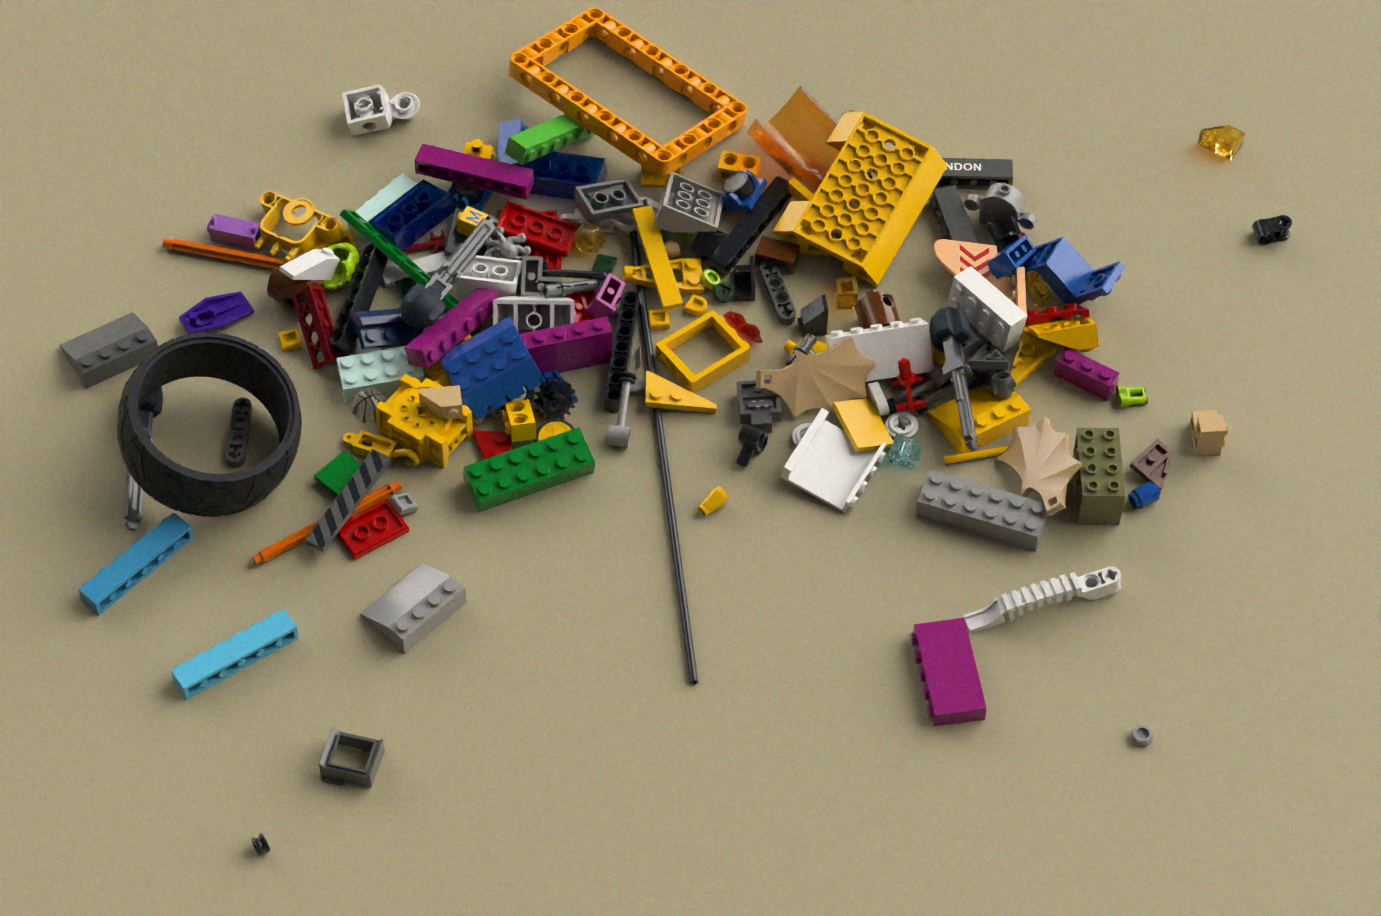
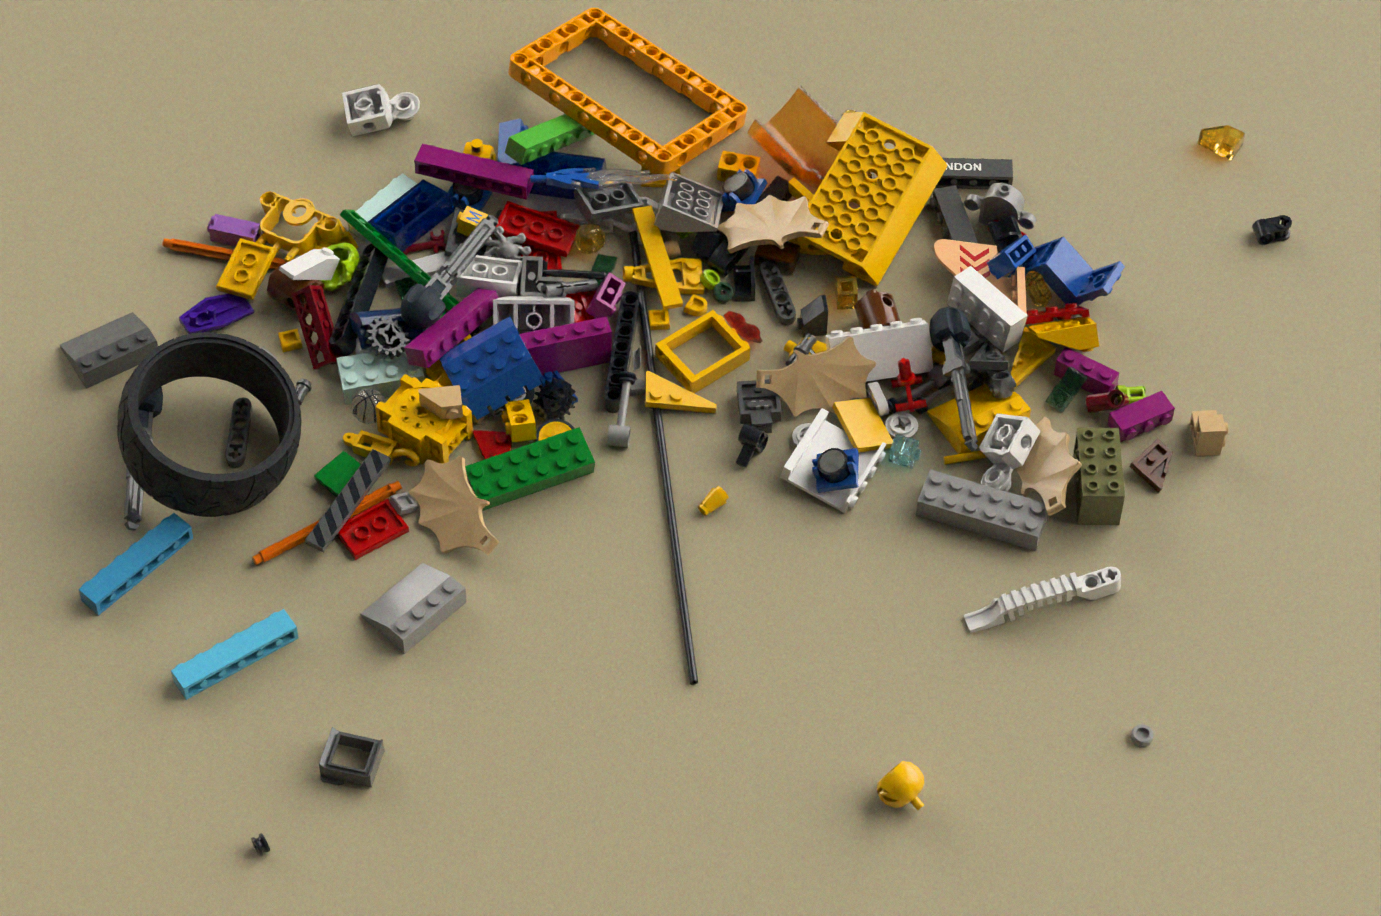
(246, 269): none -> yellow tile
(302, 388): none -> dark grey pin
(387, 336): none -> black gear
(452, 507): none -> tan animal
(604, 179): none -> piece
(770, 223): none -> tan animal
(836, 469): none -> piece
(901, 786): none -> yellow piece
(948, 672): magenta brick -> none
(1007, 447): none -> white brick
(1066, 389): none -> clear green slope
(1105, 401): none -> dark red piece
(1141, 416): none -> magenta brick
(1144, 495): blue brick -> none

